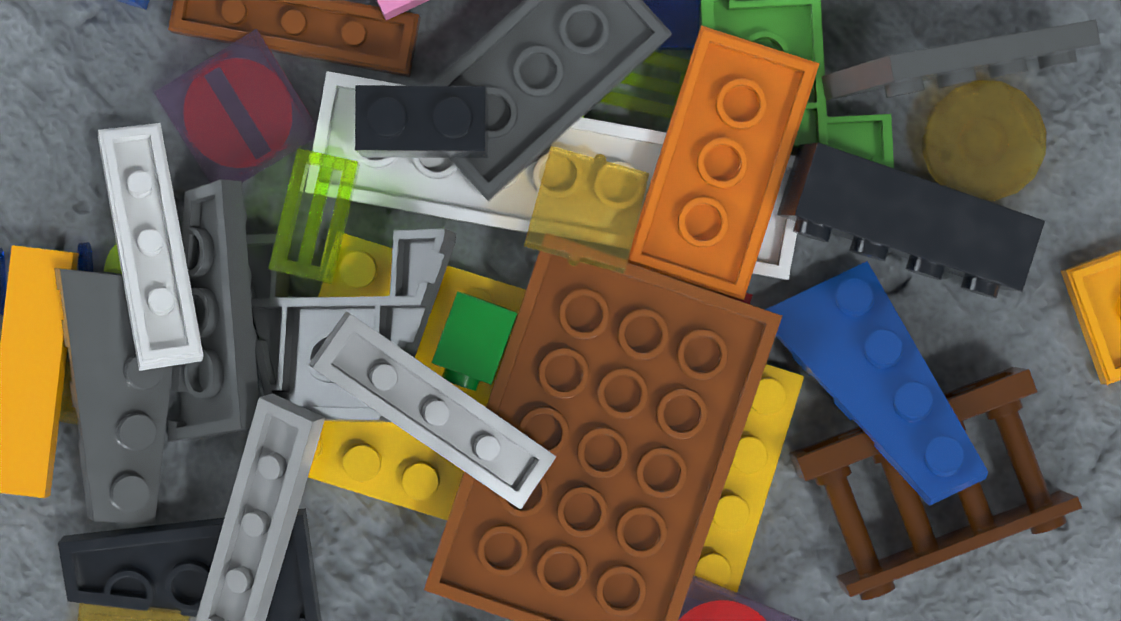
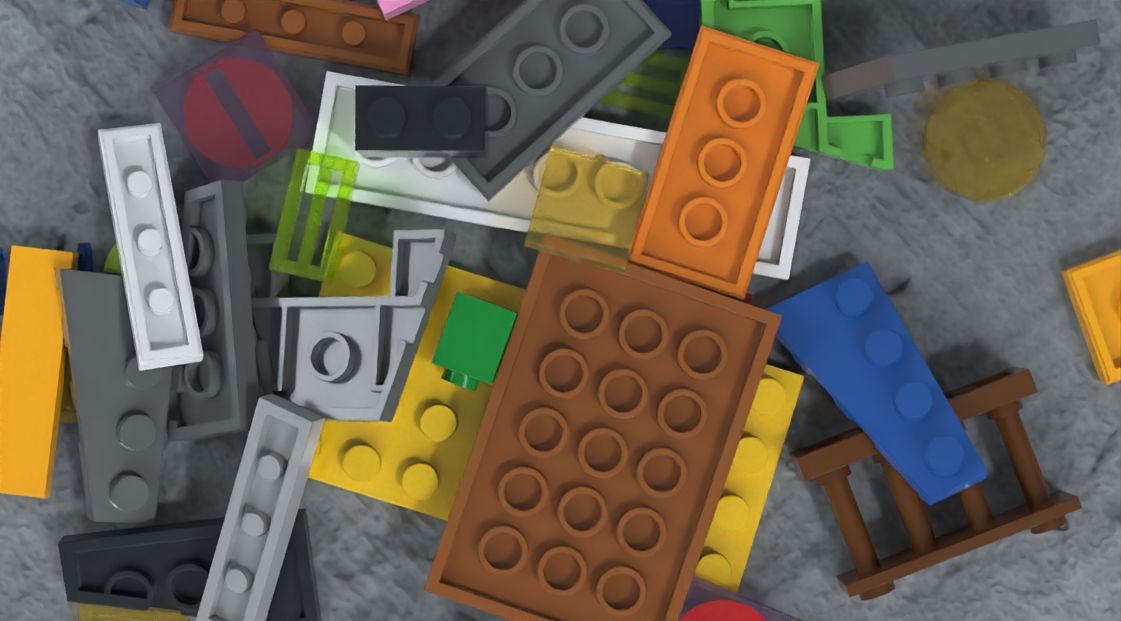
(432, 409): light grey plate -> none
(909, 218): black brick -> none

